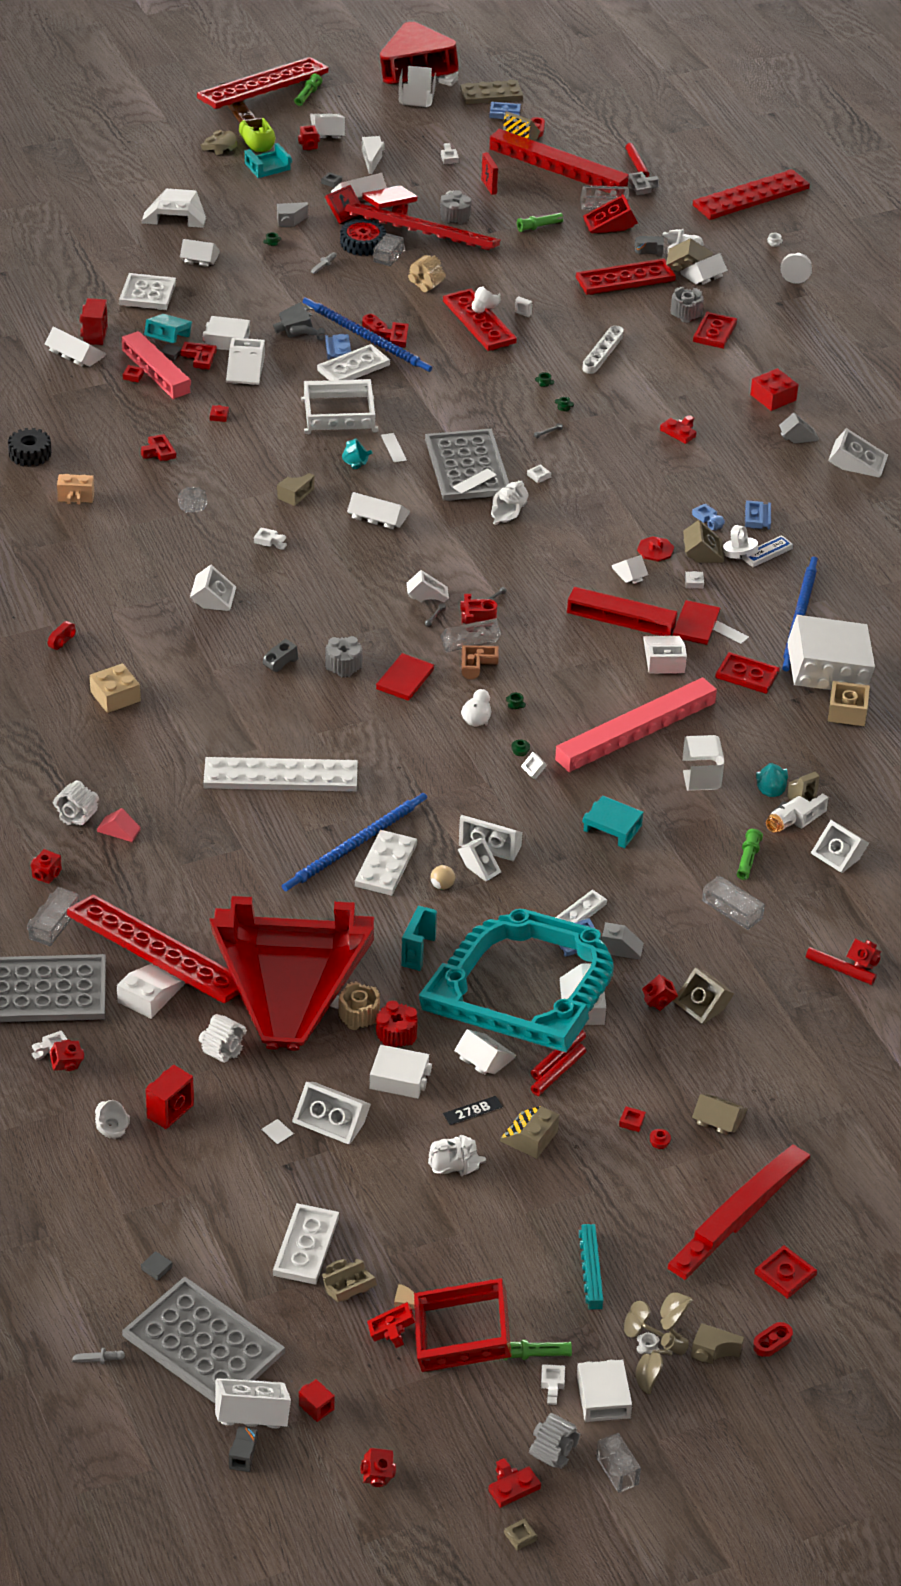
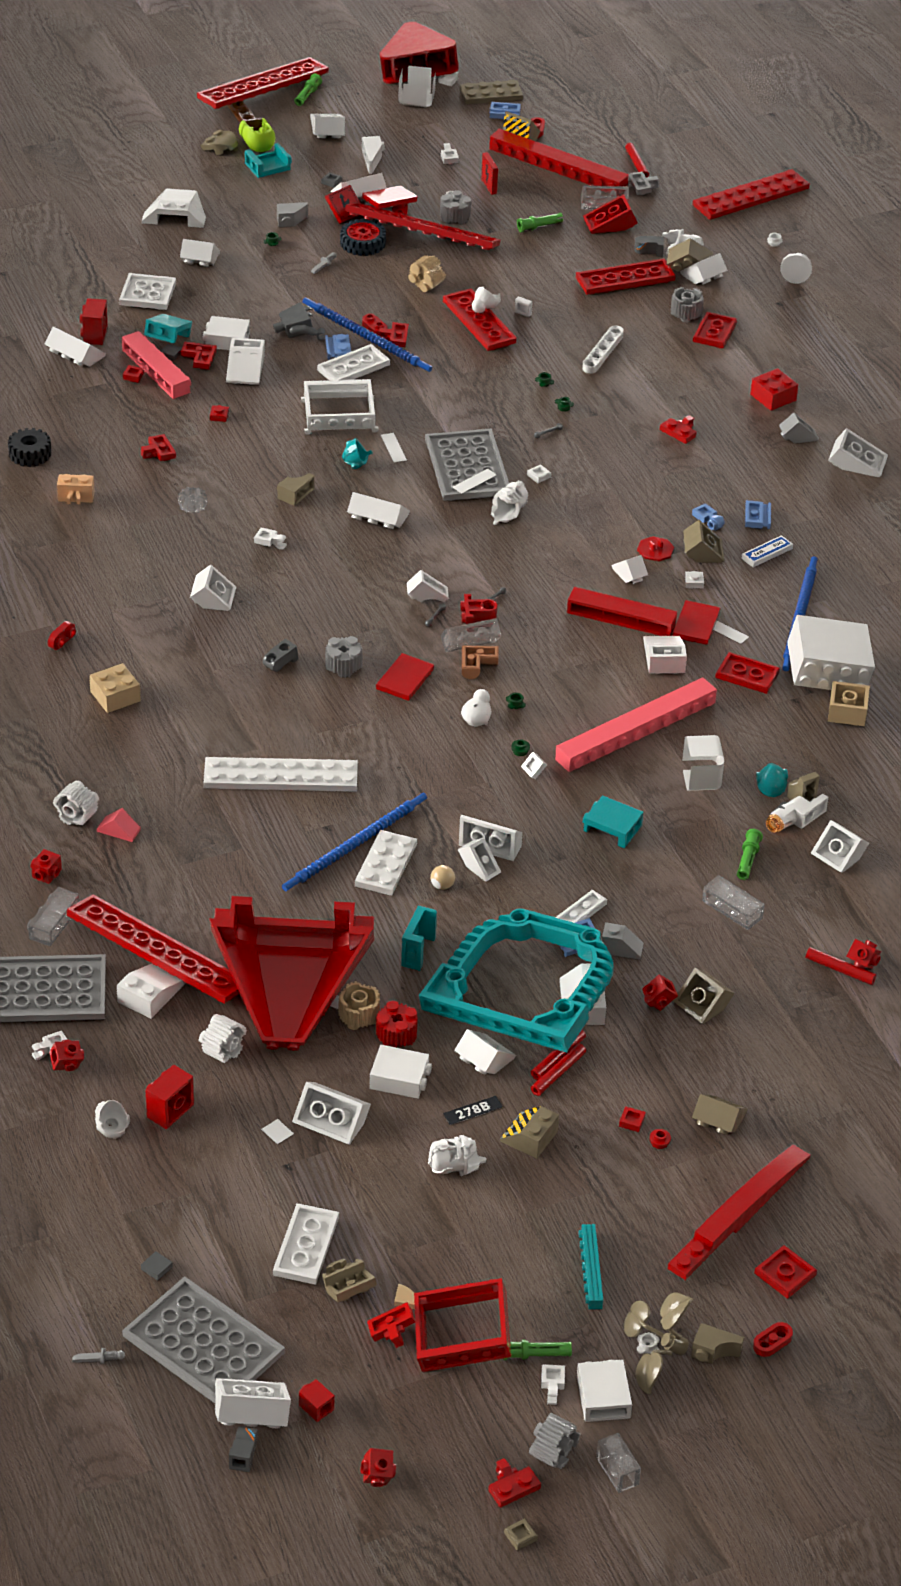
(308, 137): red brick -> none
(388, 249): clear brick -> none
(740, 544): white tile -> none

